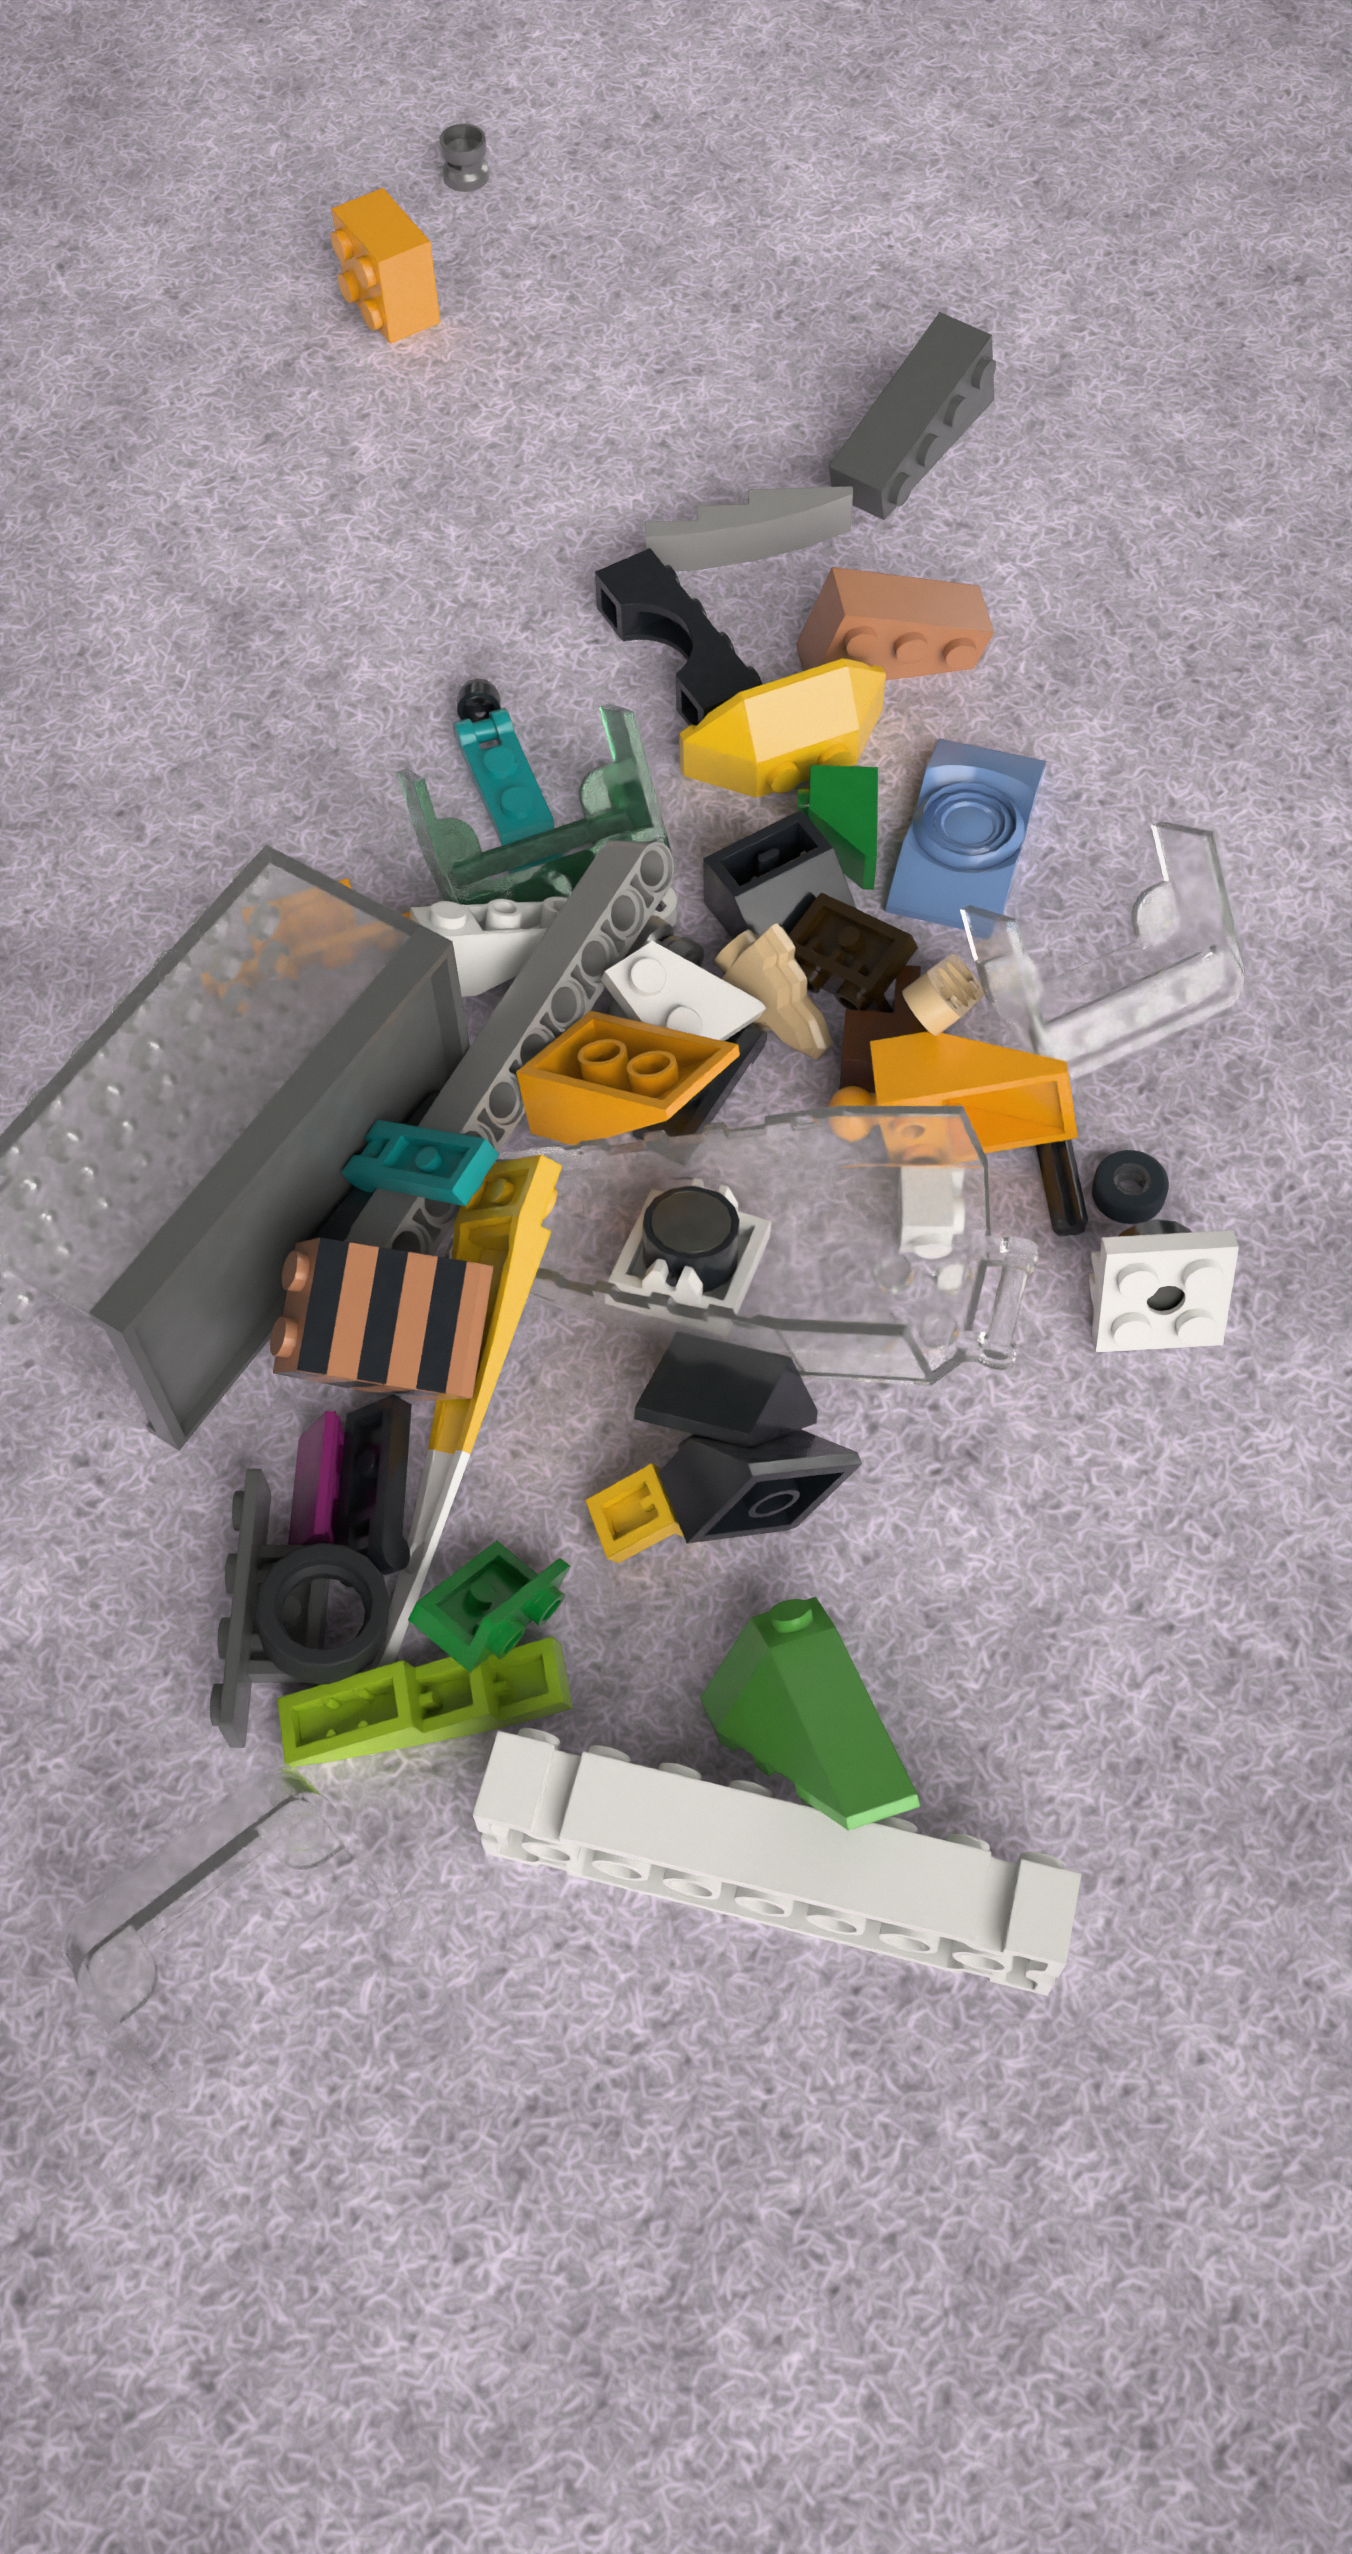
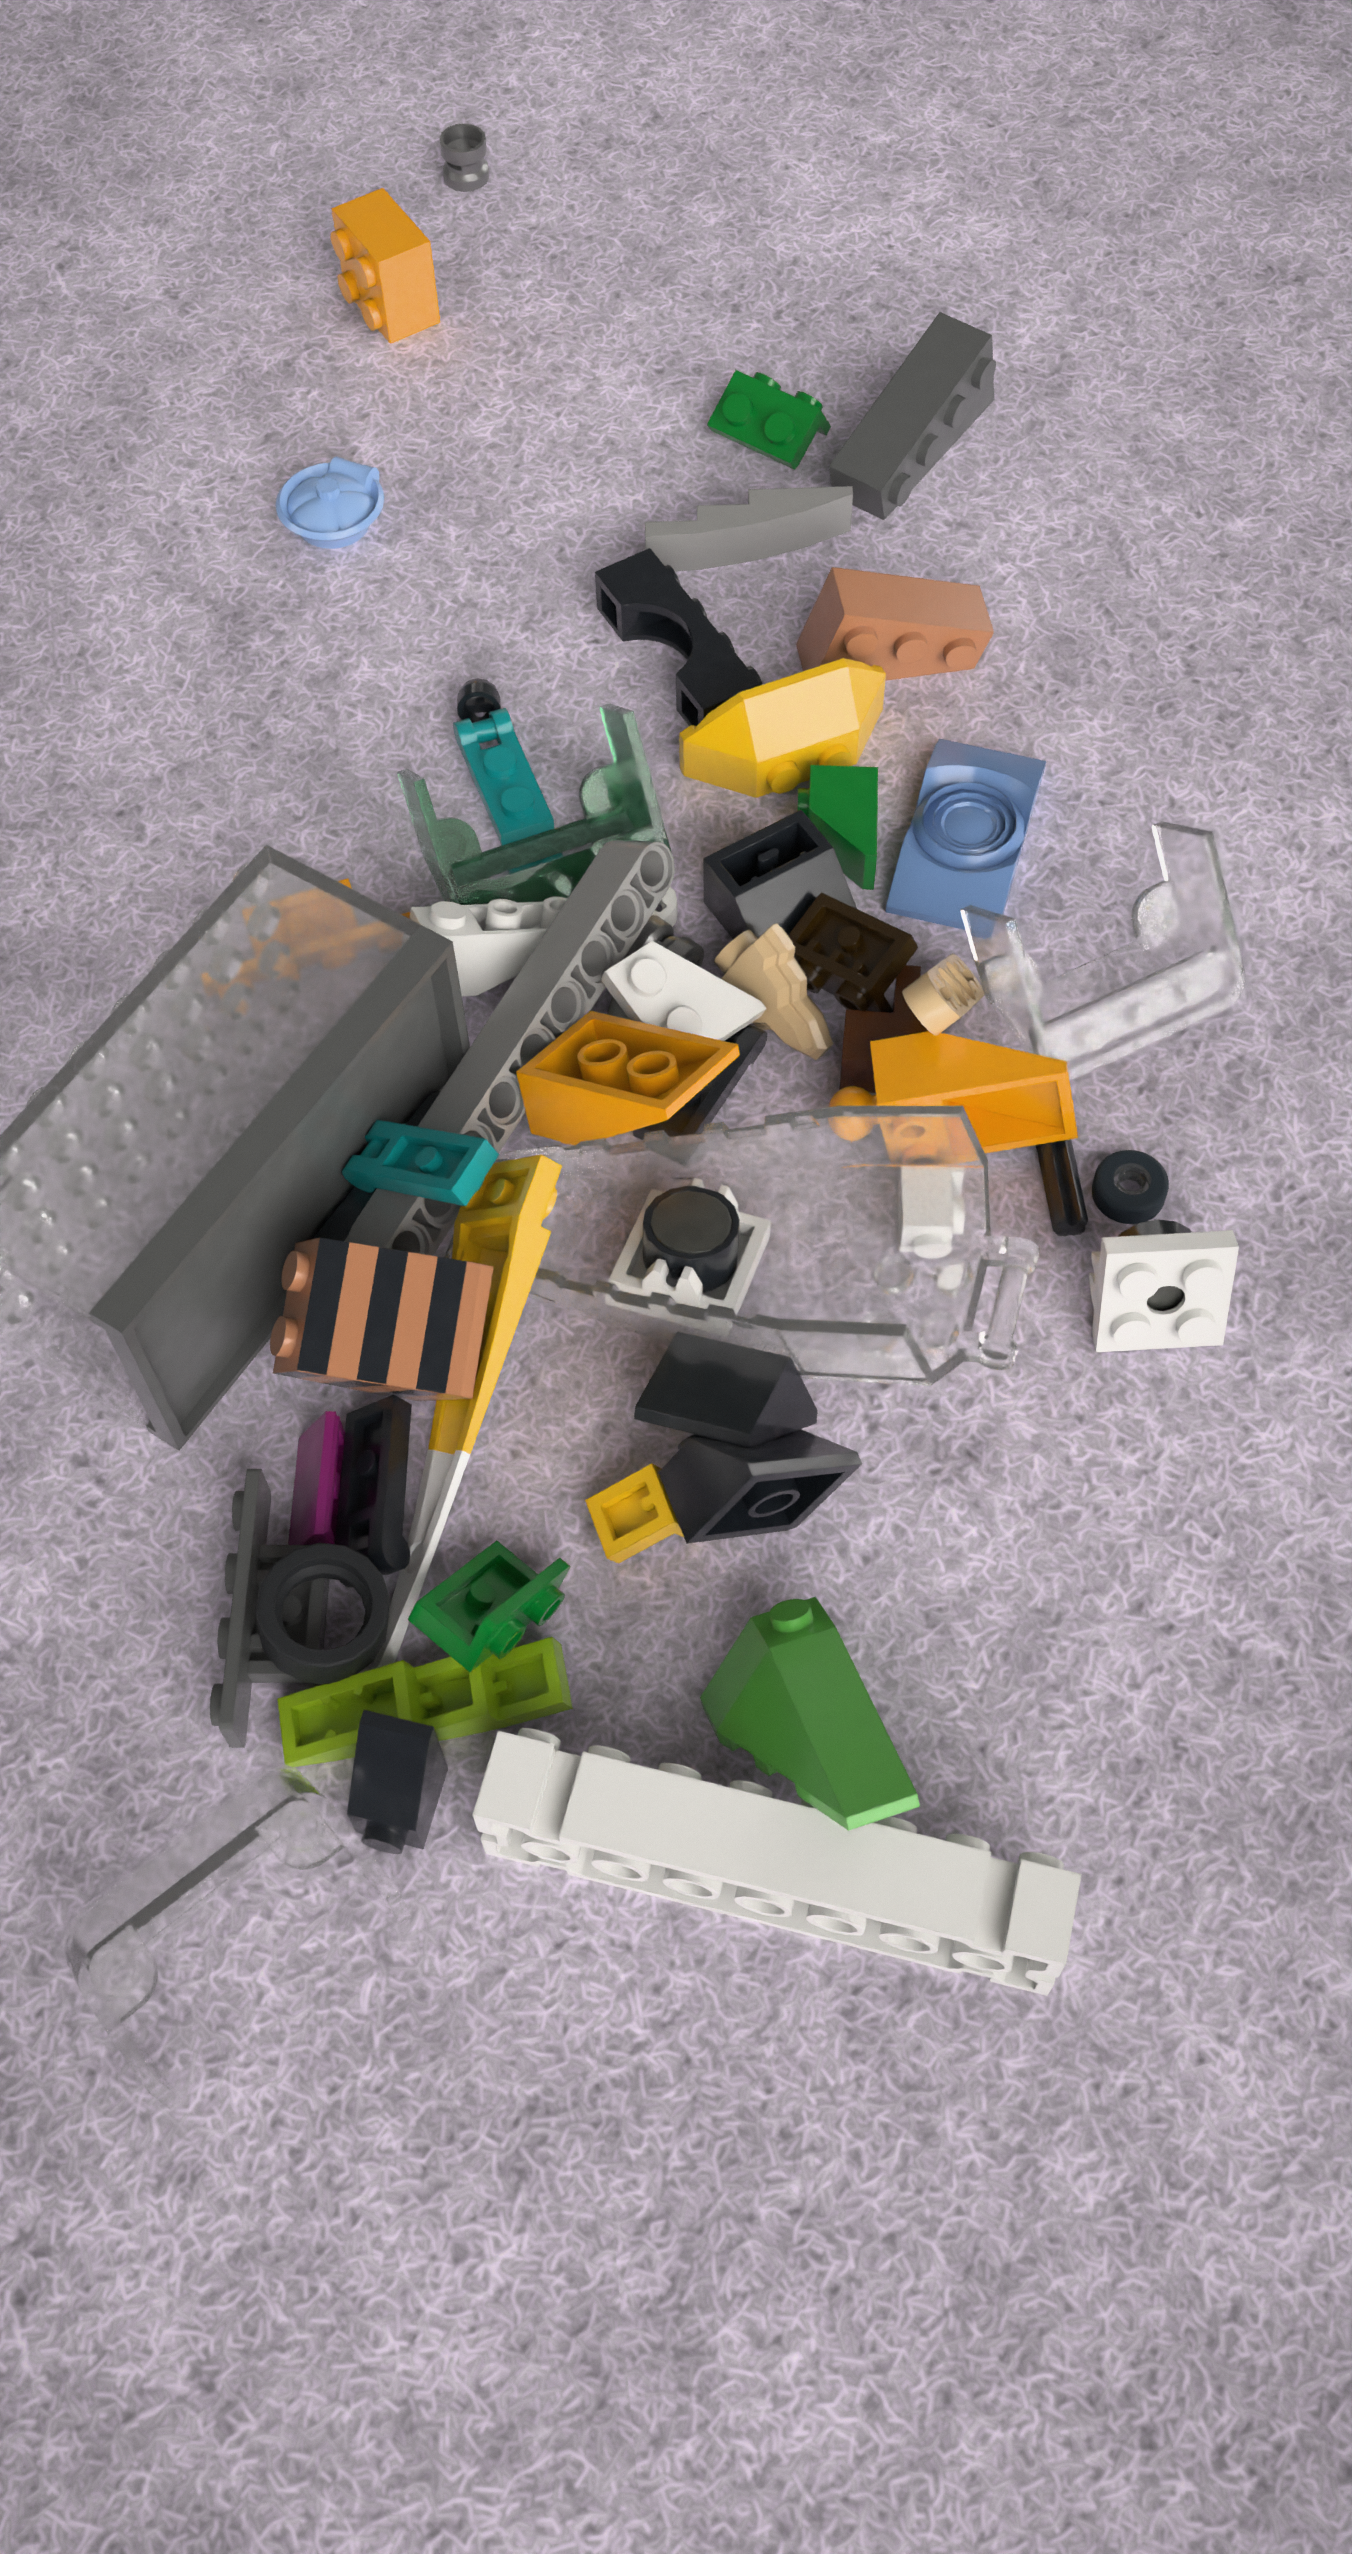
(331, 502): none -> light blue piece
(395, 1782): none -> black slope
(768, 419): none -> green bracket

